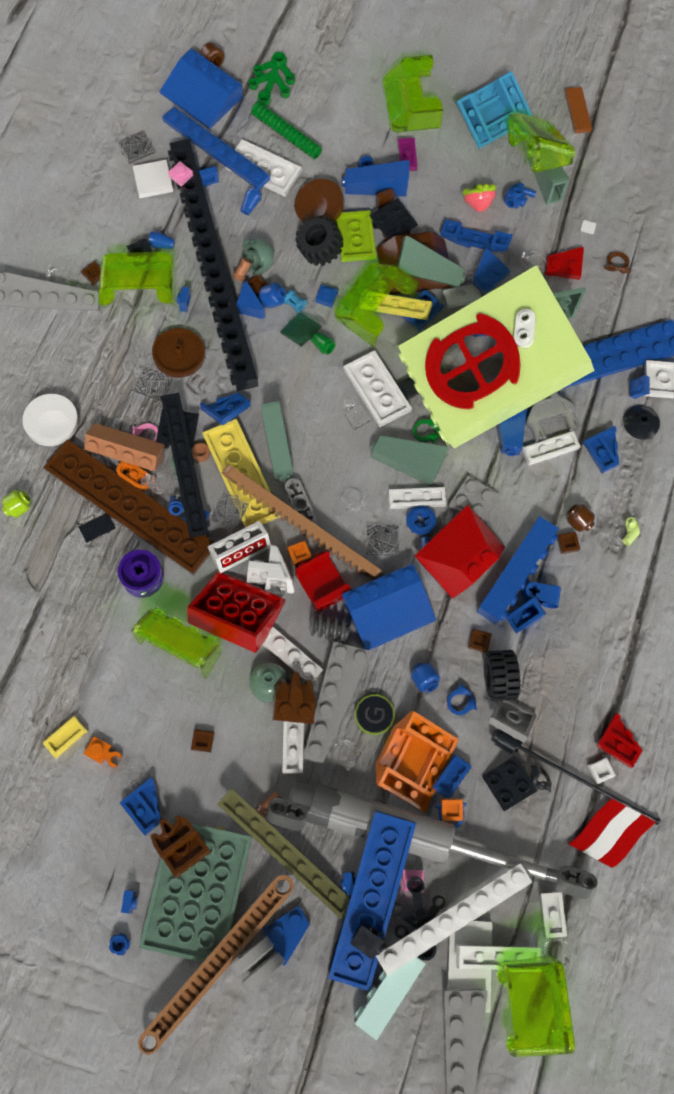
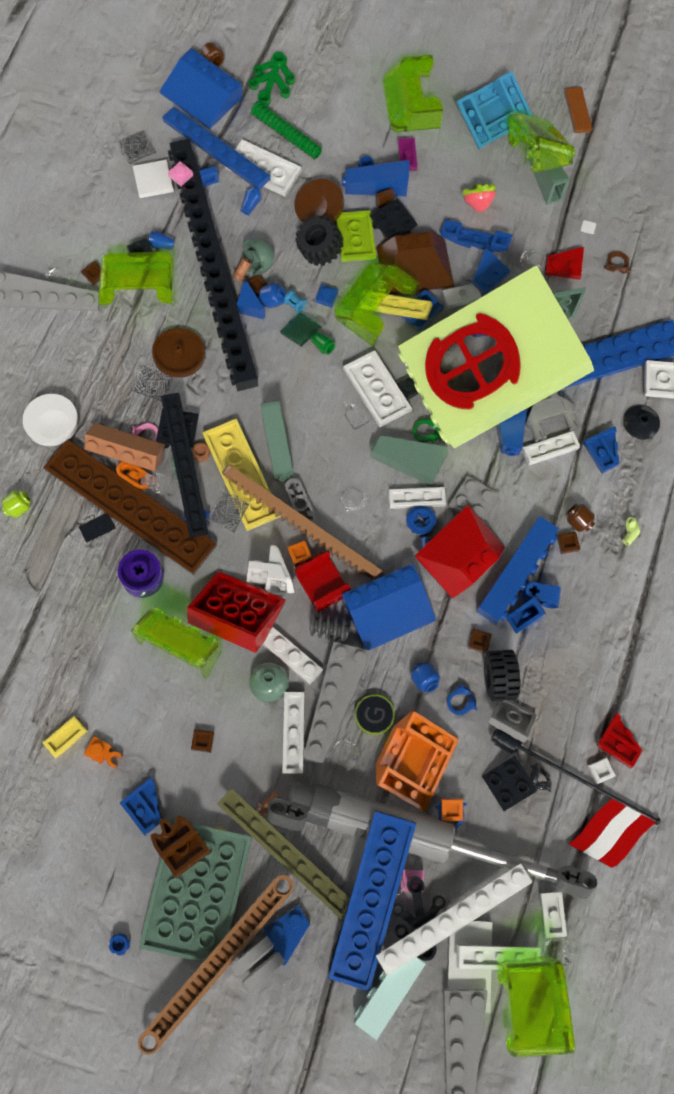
(129, 902): blue plate -> none
(175, 506): blue pin -> none
(184, 298): blue plate -> none
(226, 408): blue wing -> none
(239, 547): white brick -> none
(294, 701): reddish brown plate -> none
(348, 882): blue plate -> none
(368, 940): black brick -> none
(382, 539): clear piece -> none
(426, 264): sand green slope -> none
(452, 777): blue plate -> none
(516, 195): blue piece -> none
(525, 327): white plate -> none
(639, 386): blue plate -> none

